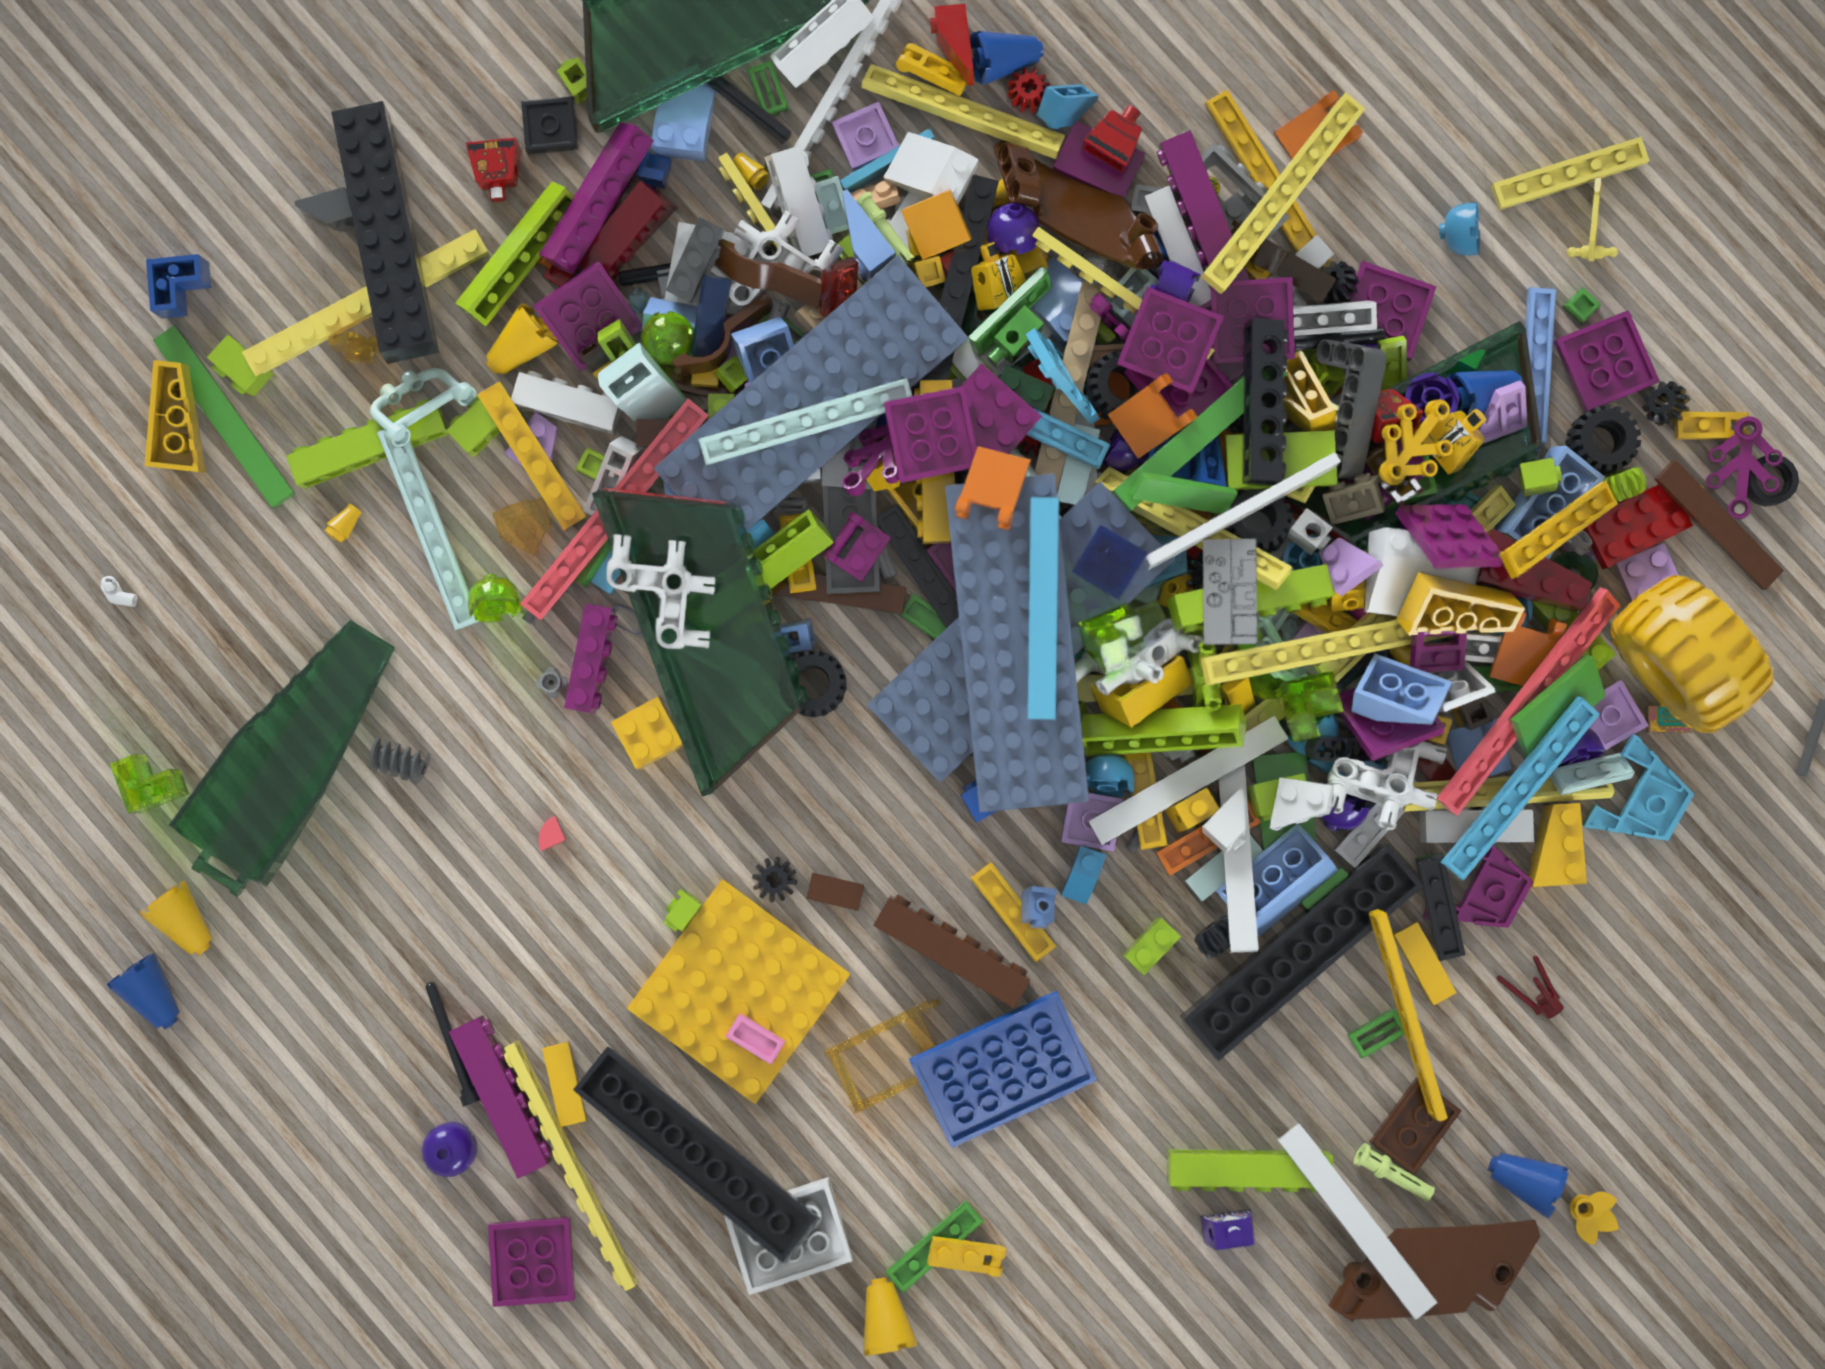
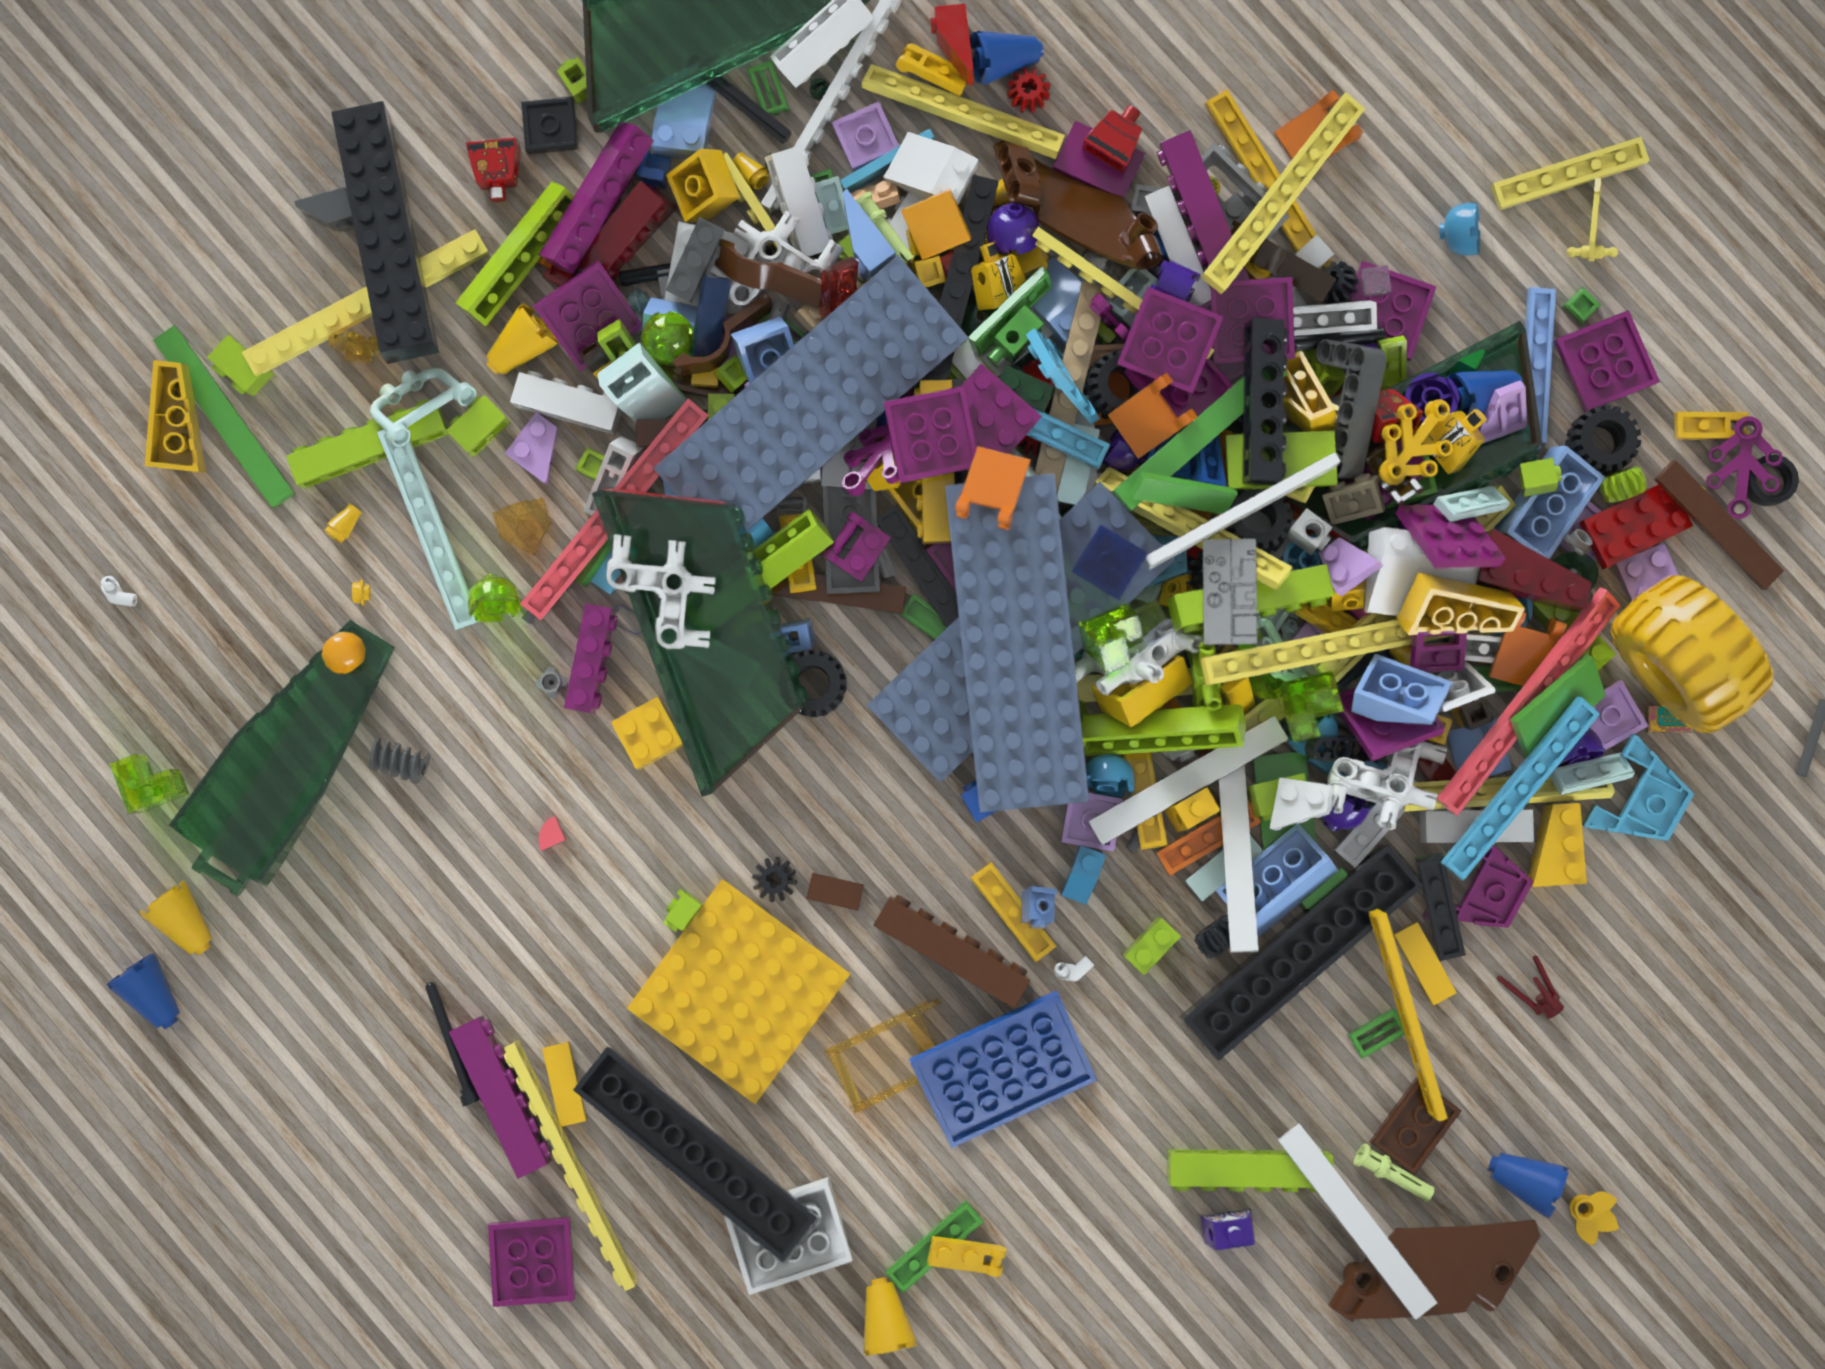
(170, 280): blue brick -> none
(343, 652): none -> light orange hair
(360, 592): none -> yellow plate
(449, 1149): dark purple cylinder -> none
(531, 455): yellow plate -> none
(703, 185): none -> yellow brick
(755, 1038): bright pink tile -> none
(801, 422): light aqua tile -> none
(820, 92): none -> dark green hinge
(1043, 608): medium azure tile -> none
(1065, 104): dark azure slope -> none
(1073, 972): none -> white arm
(1228, 824): white slope -> none
(1375, 280): none -> clear tile
(1471, 503): none -> light aqua tile
(1558, 529): yellow tile -> none
(1666, 413): black gear -> none

